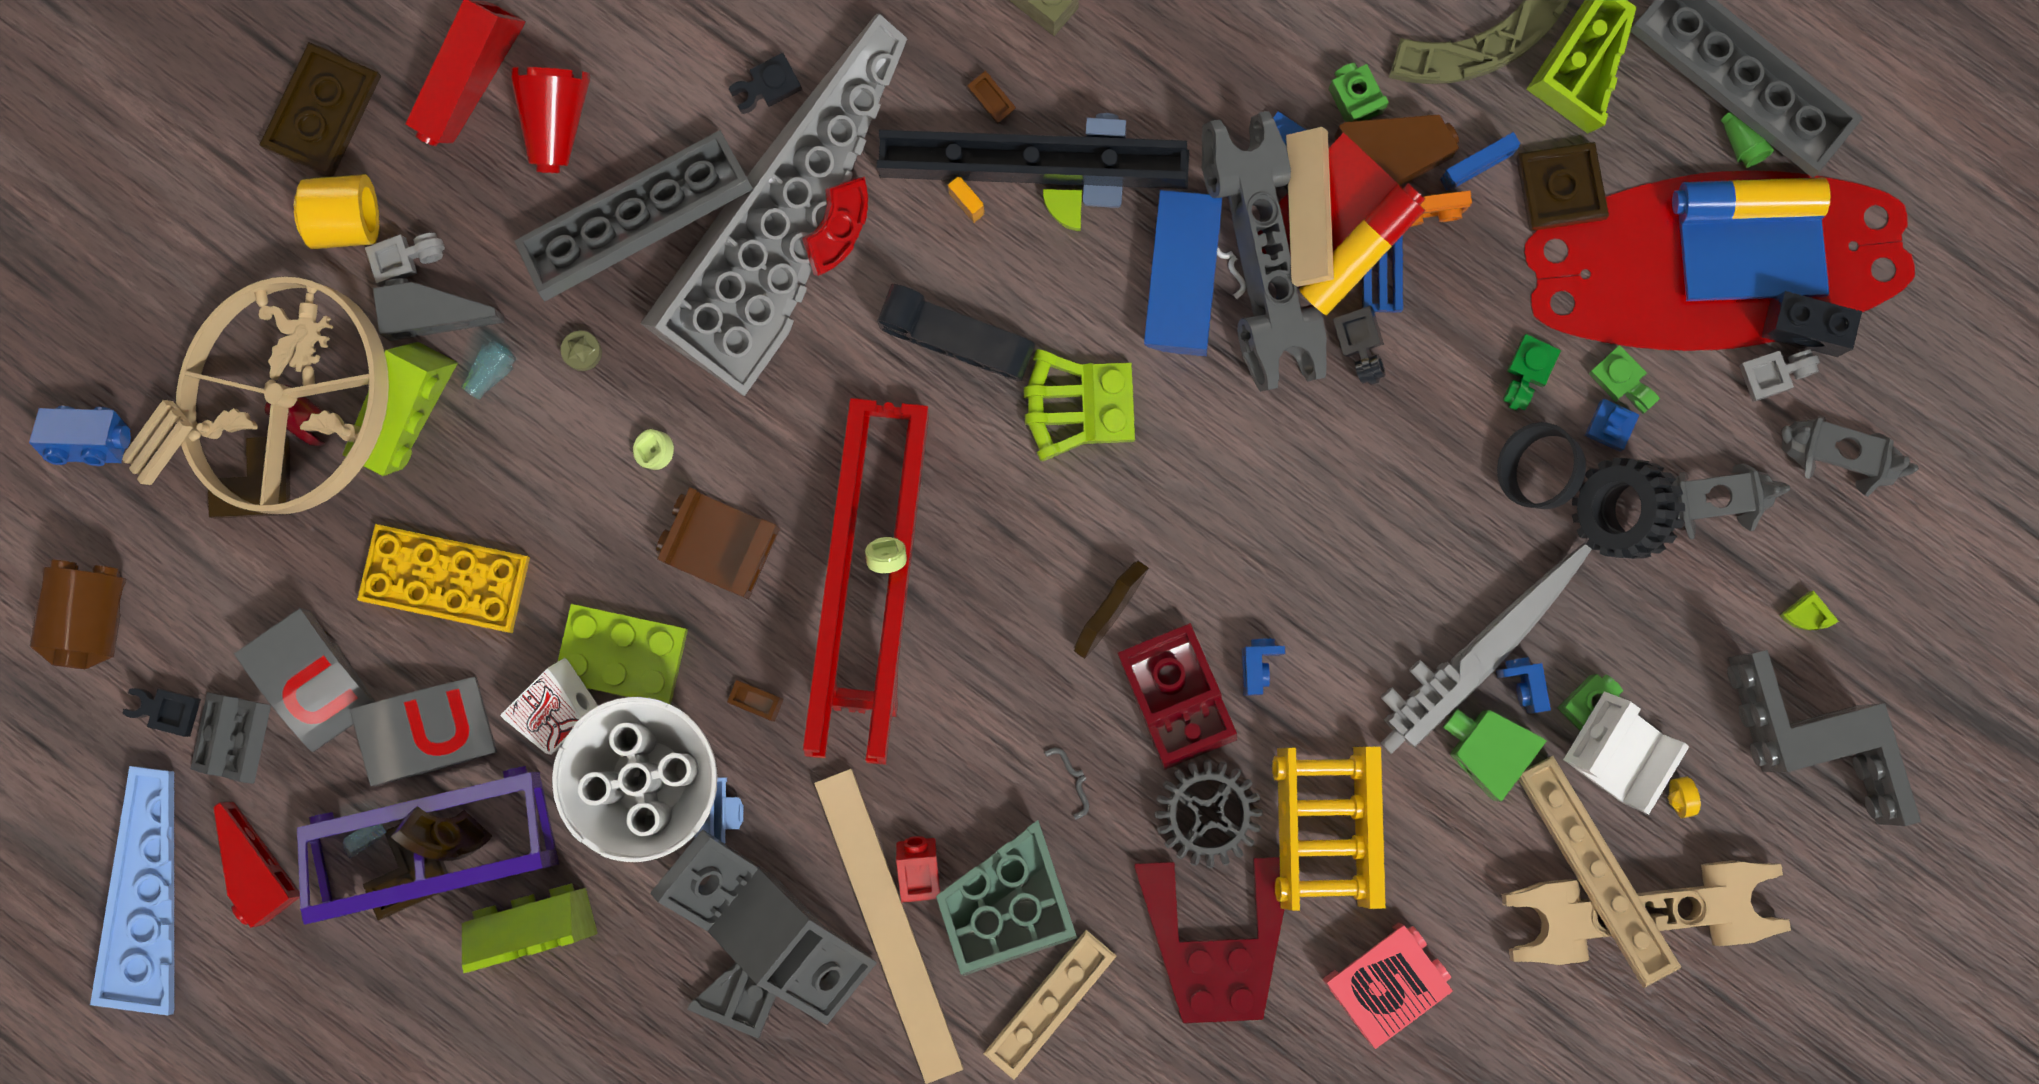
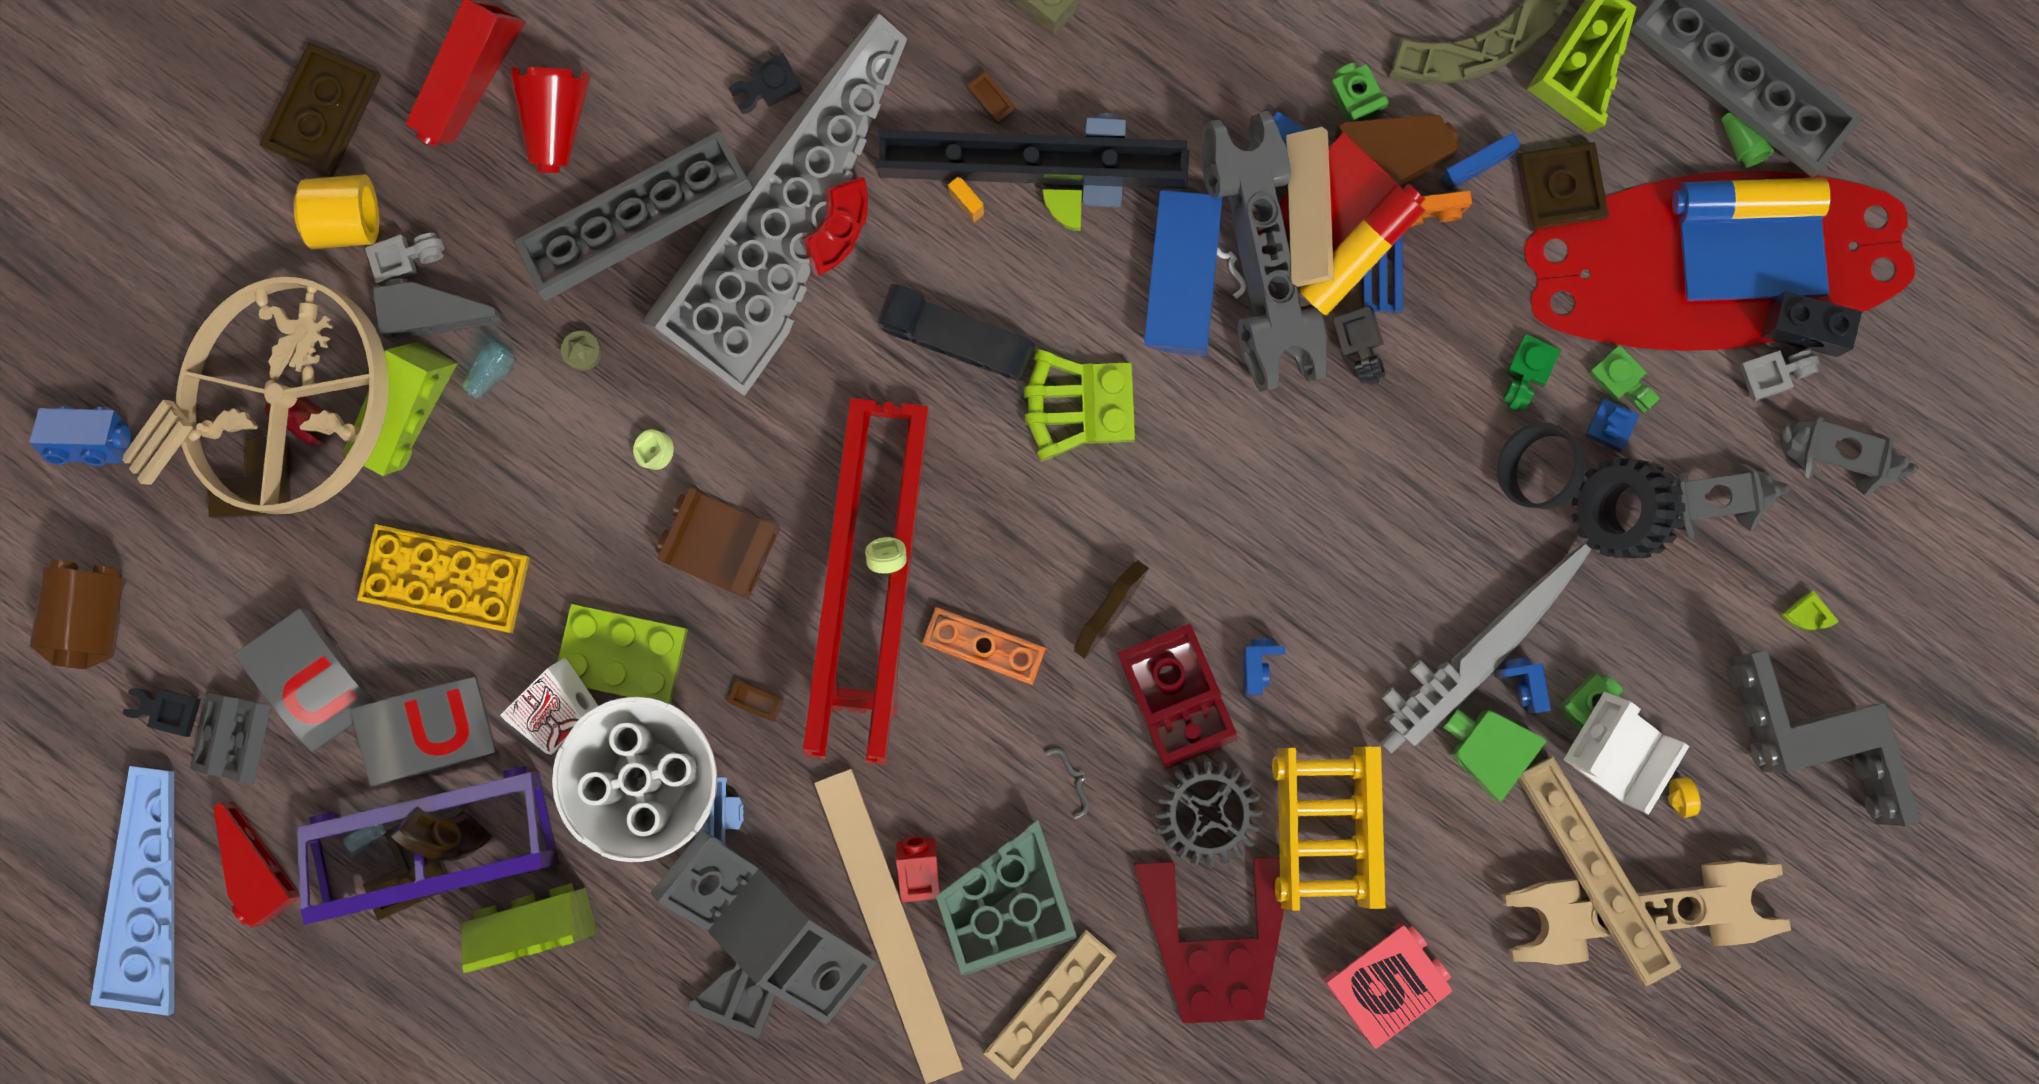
(960, 637): none -> orange tile

